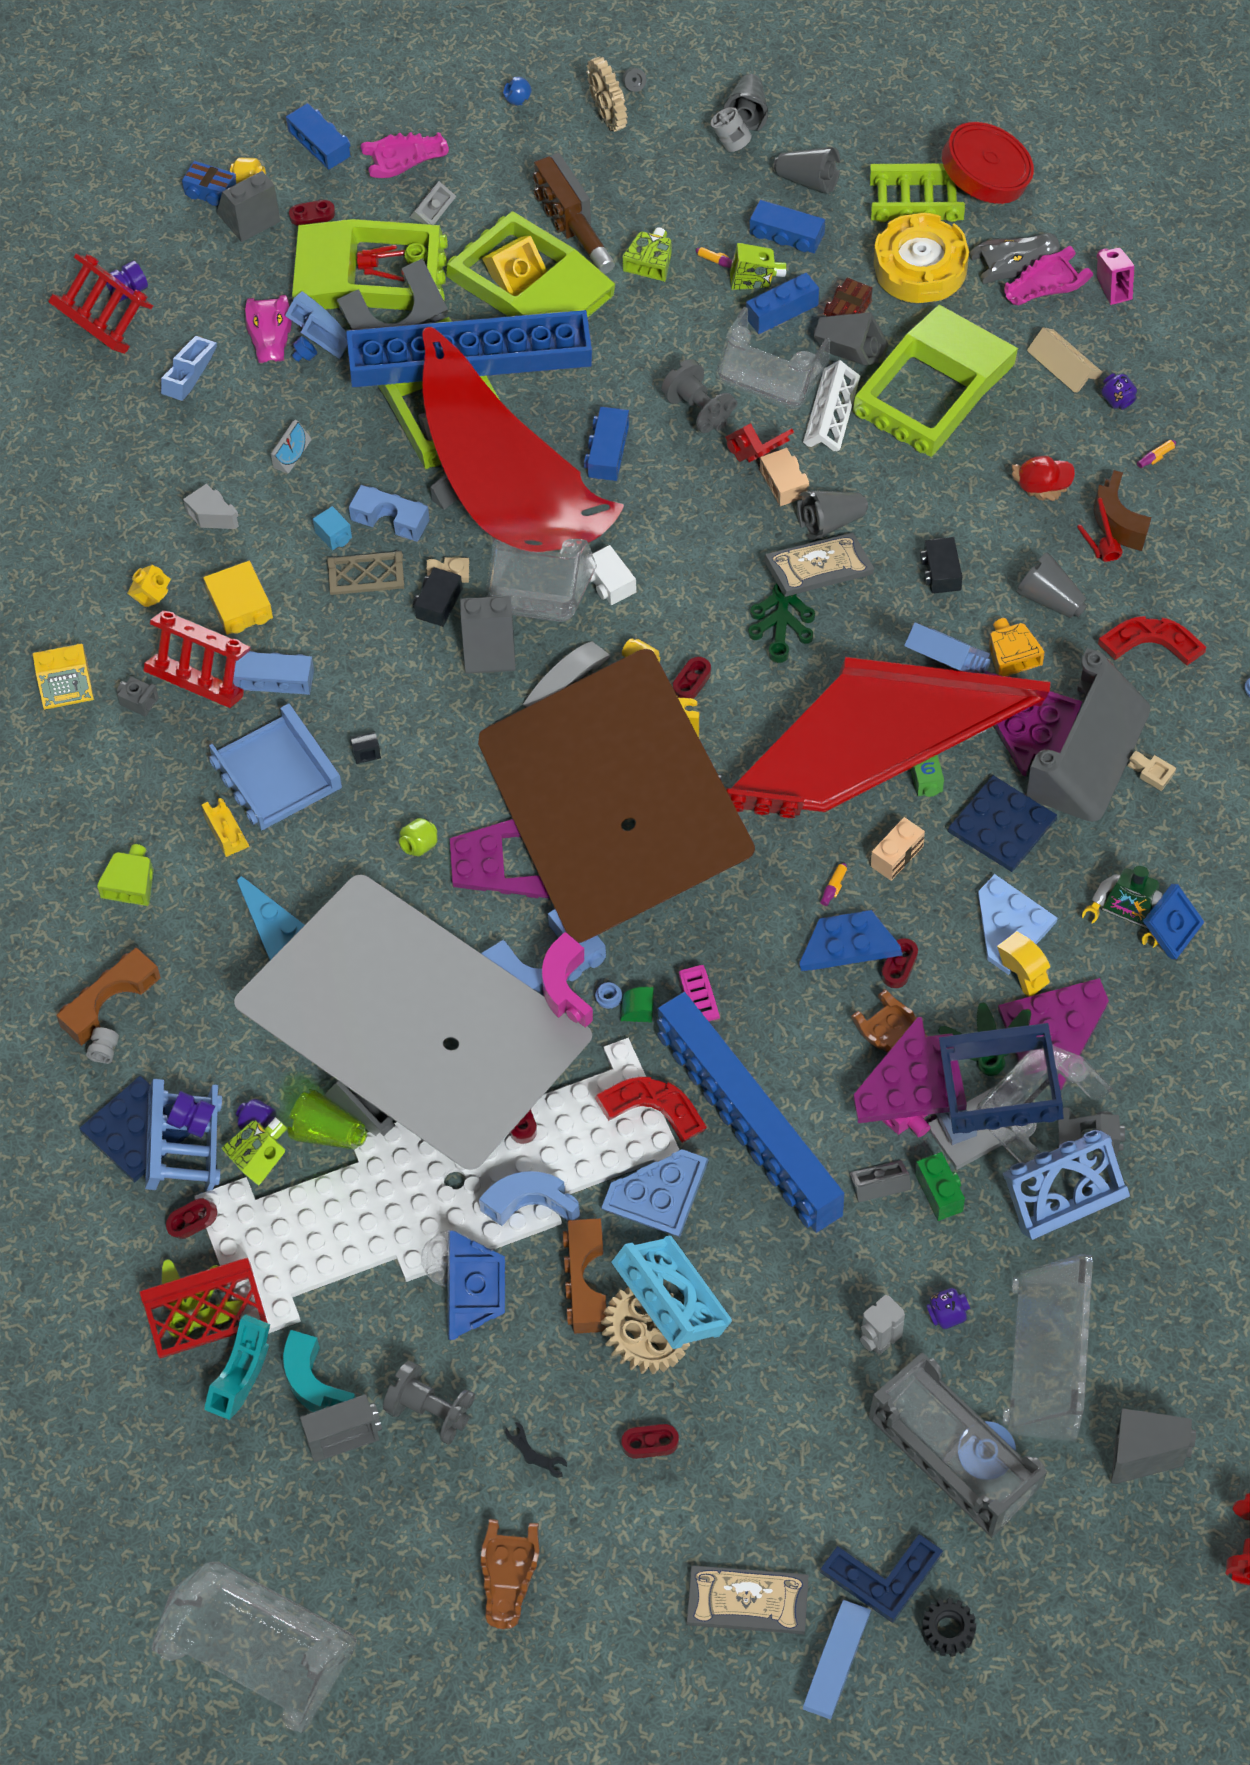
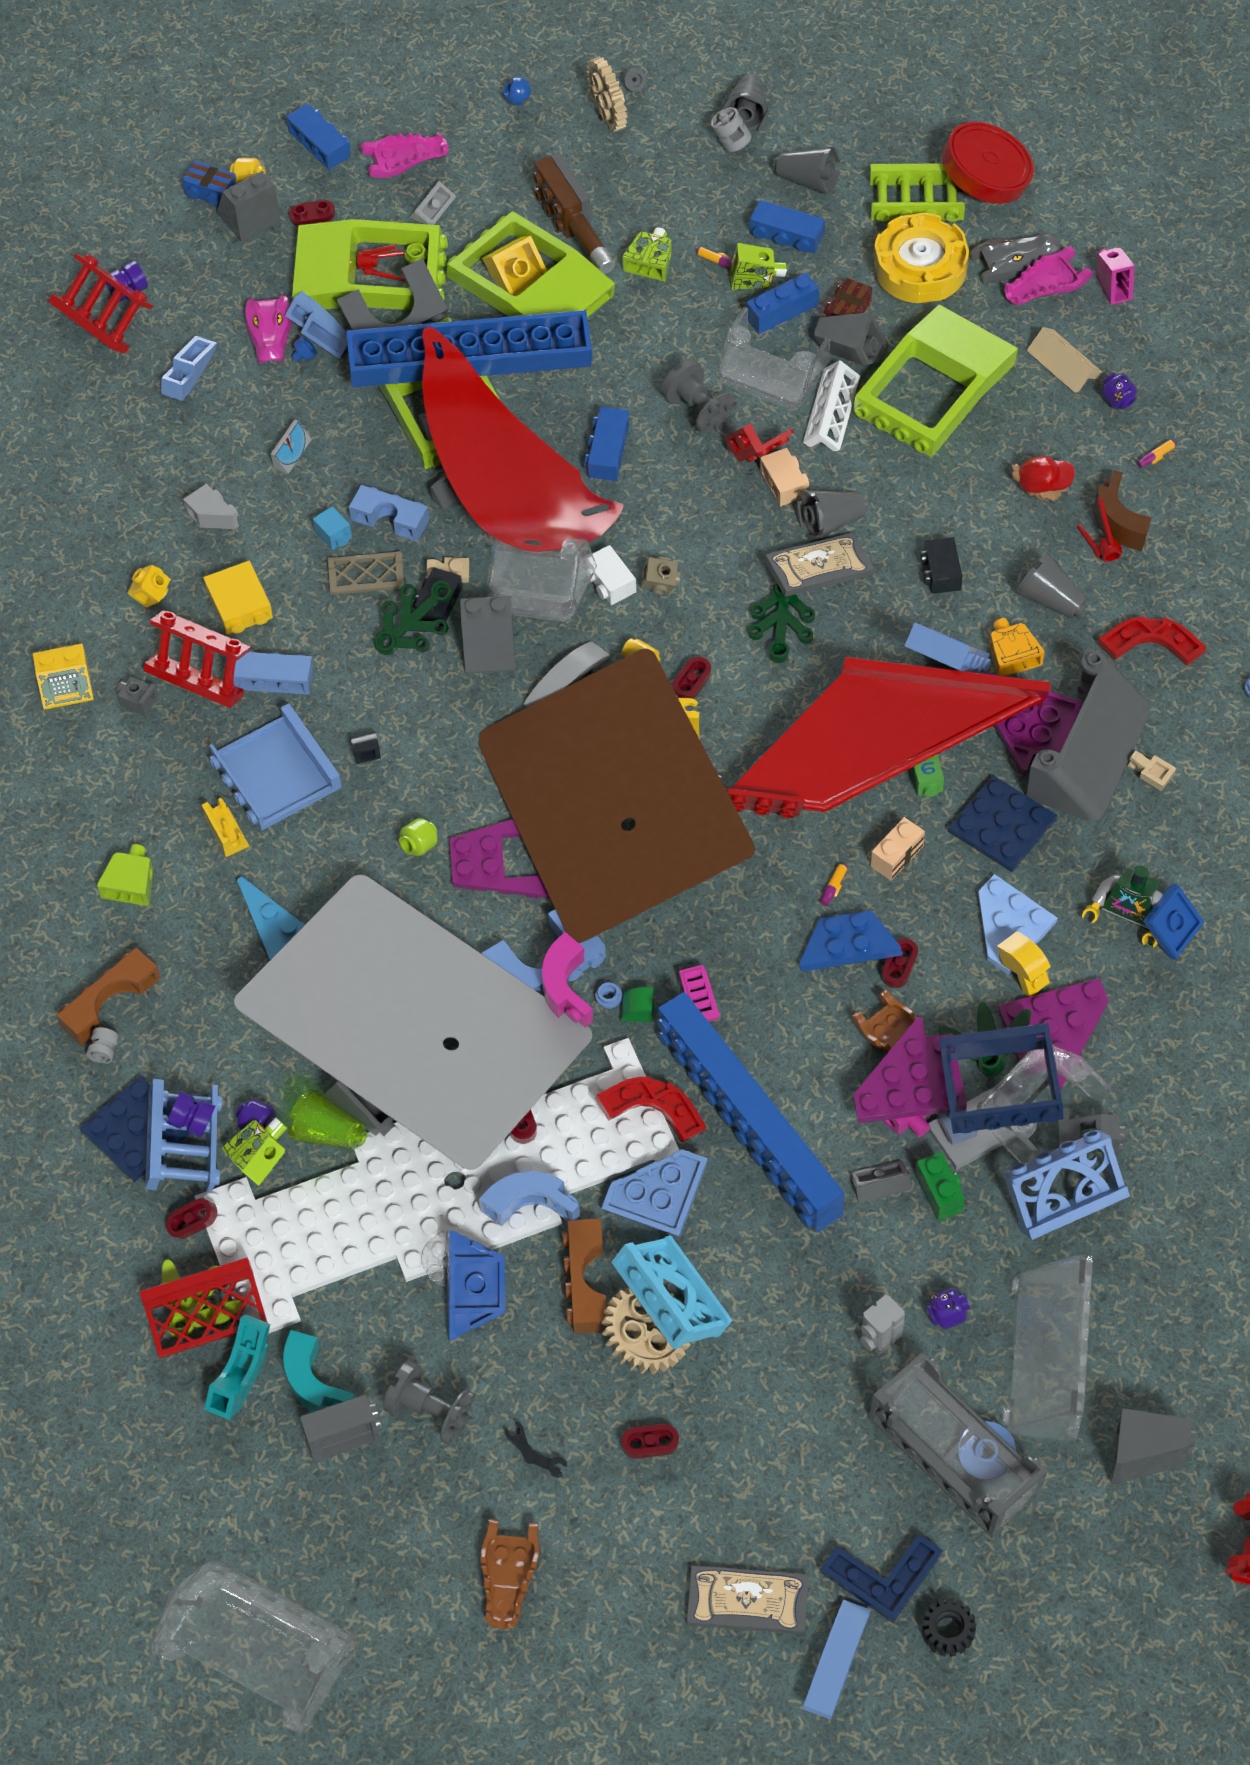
(410, 620): none -> dark green plant
(660, 575): none -> dark tan brick

